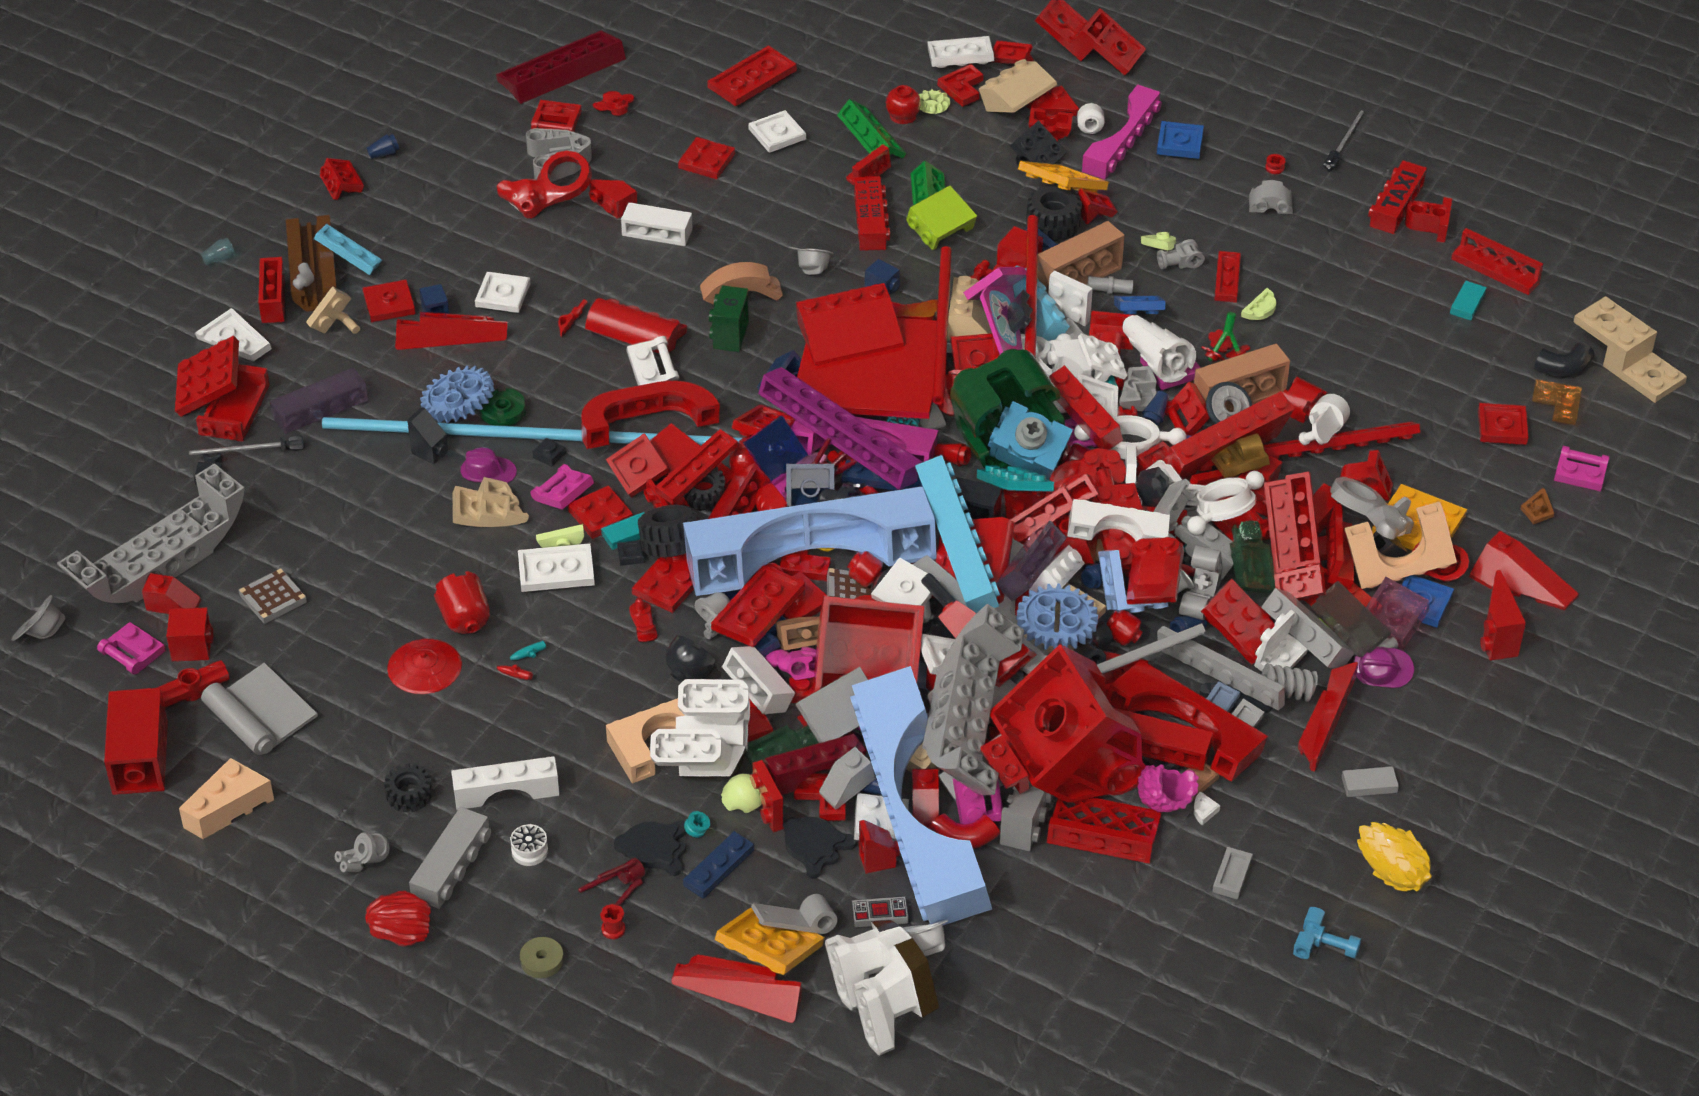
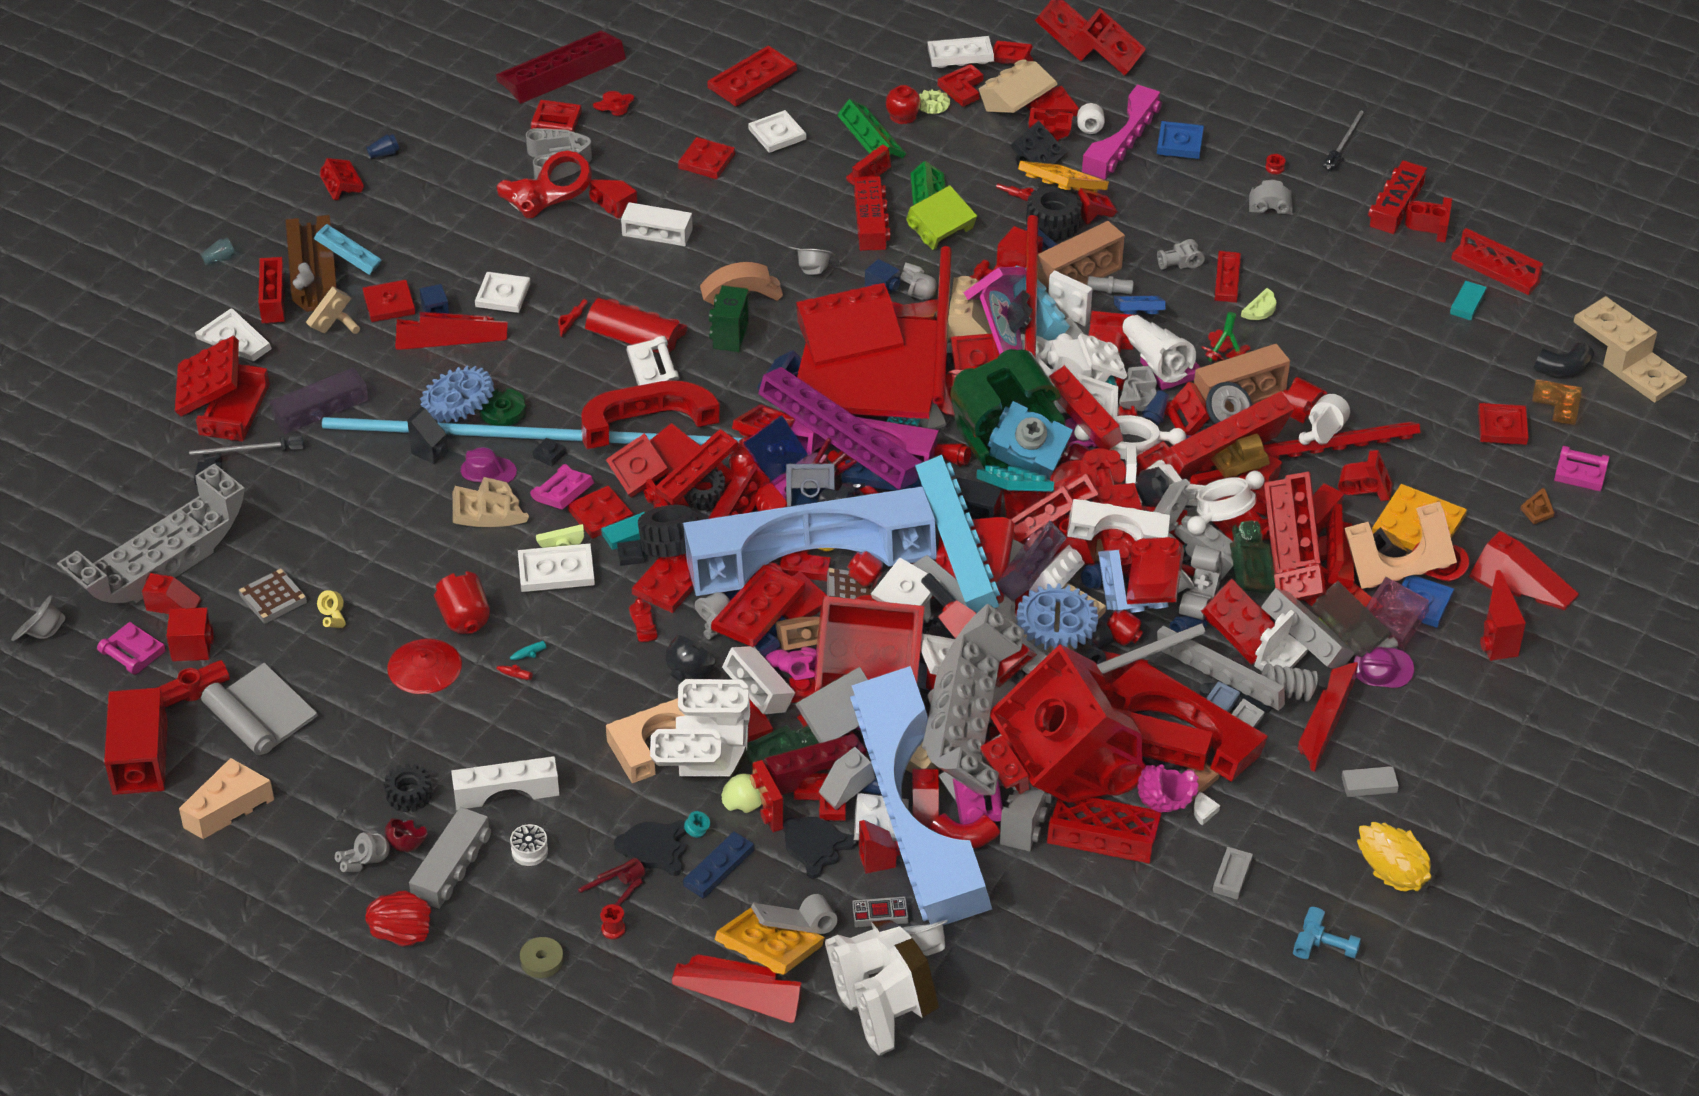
(325, 607): none -> light yellow plate
(405, 835): none -> dark red hair
(921, 285): none -> light grey piece
(1013, 191): none -> red hand
(1160, 240): yellowish green plate -> none
(1388, 519): light grey animal -> none

